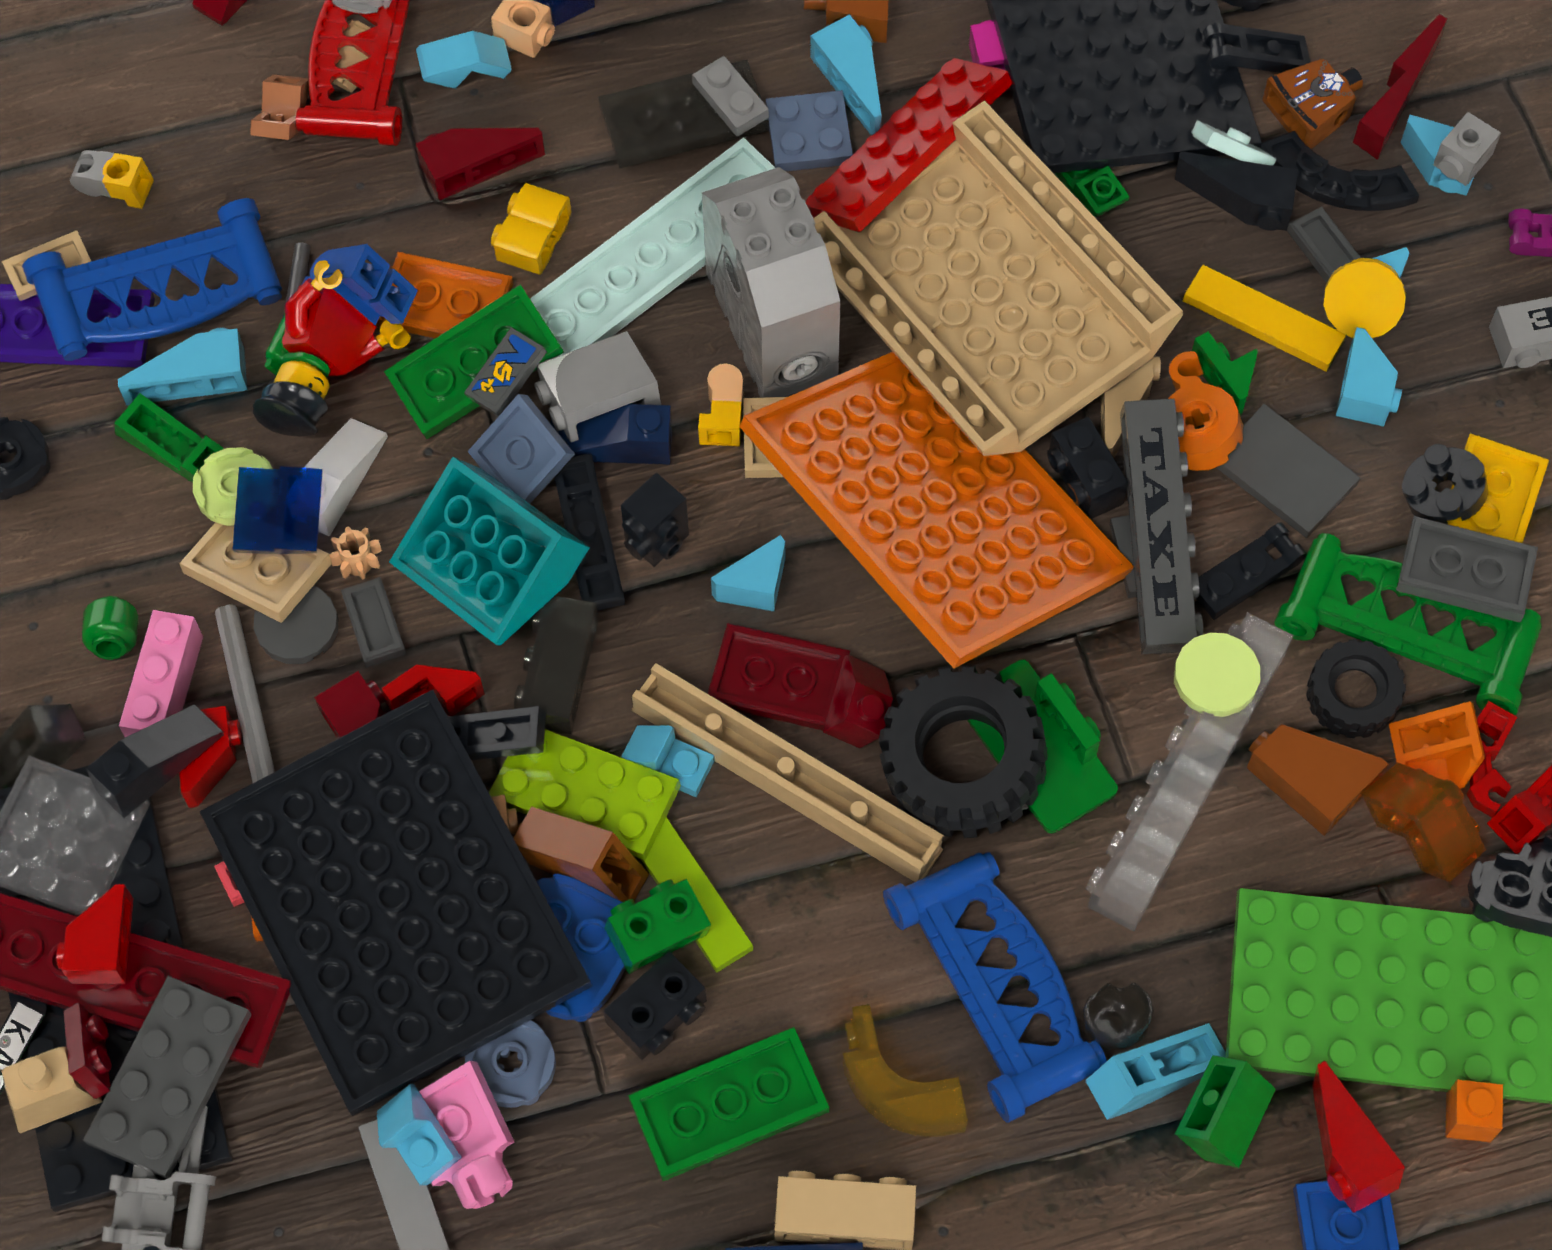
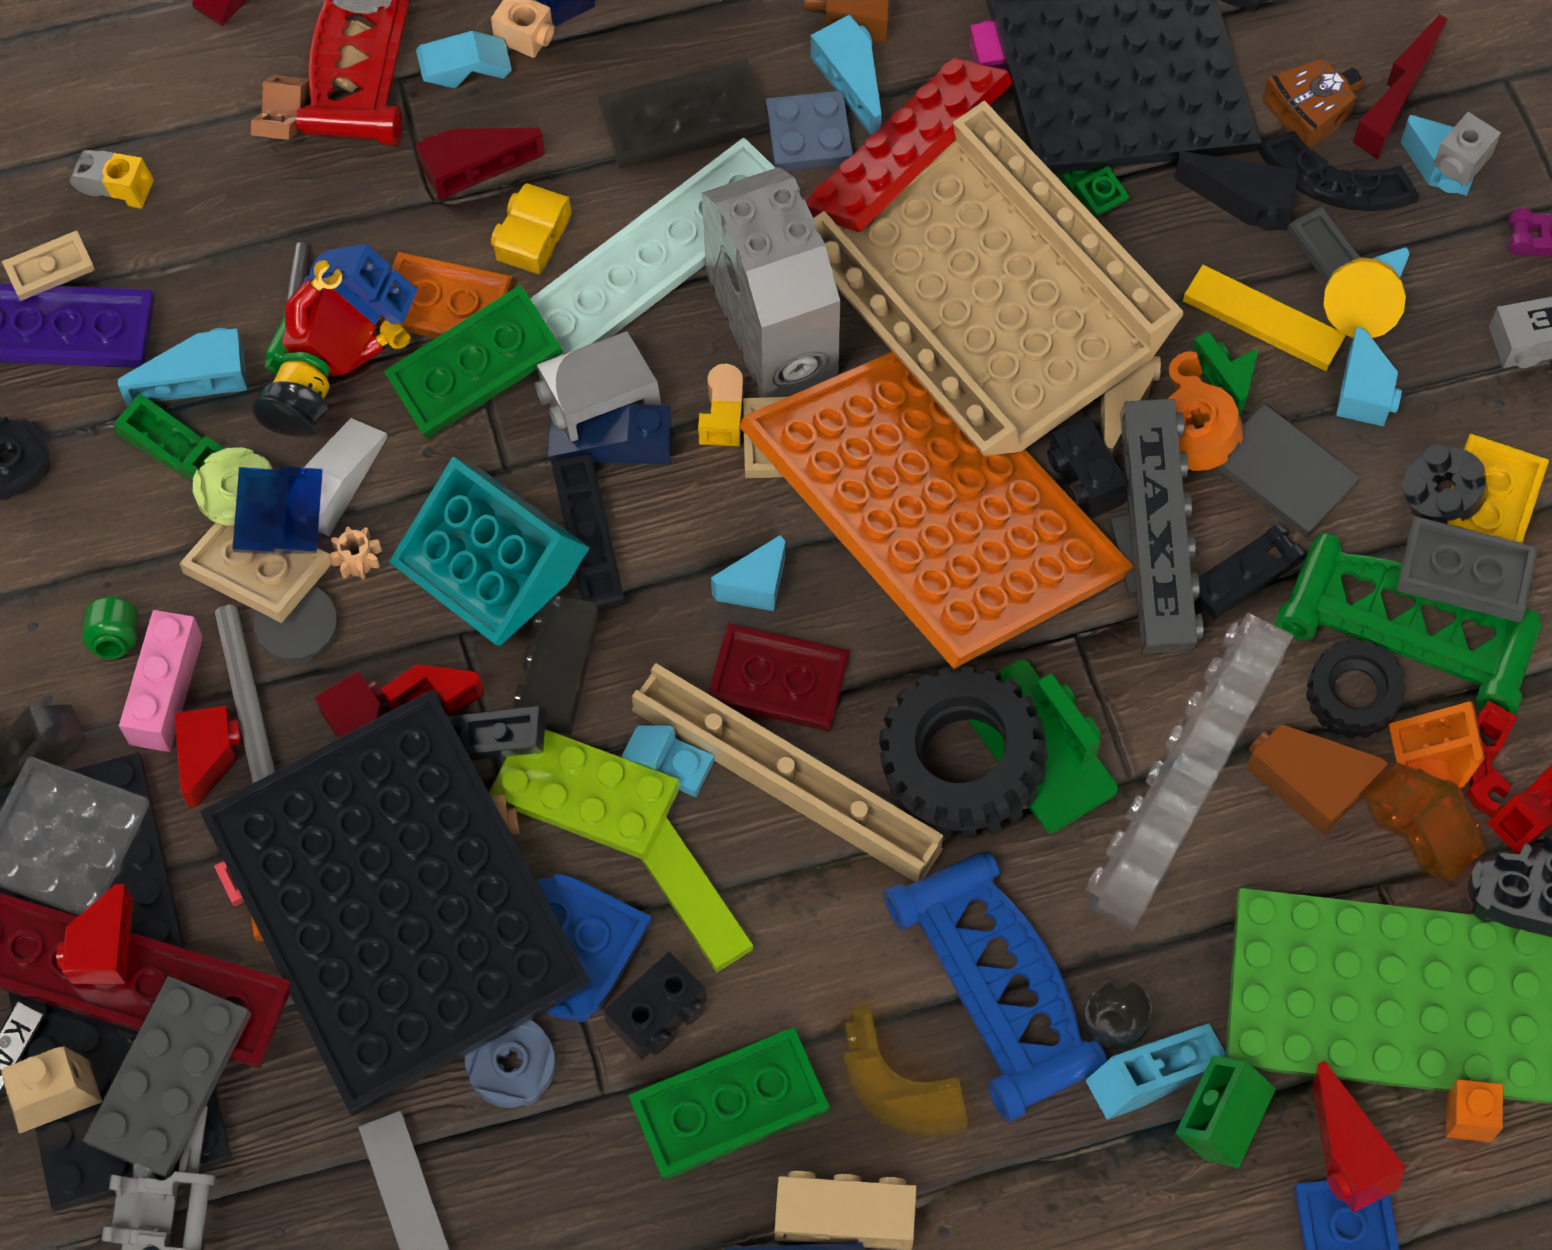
(68, 291): blue piece -> none
(87, 1050): dark red plate -> none
(151, 758): black slope -> none
(373, 622): dark grey tile -> none
(416, 1134): medium azure slope -> none
(478, 1132): bright pink plate -> none
(505, 372): tile -> none
(521, 449): sand blue plate -> none
(580, 852): dark orange slope -> none
(655, 521): black brick -> none
(657, 924): green brick -> none
(730, 96): light grey plate -> none
(858, 703): dark red slope -> none
(1217, 674): yellowish green tile -> none
(1231, 143): light aqua plate -> none
(1254, 48): black plate -> none

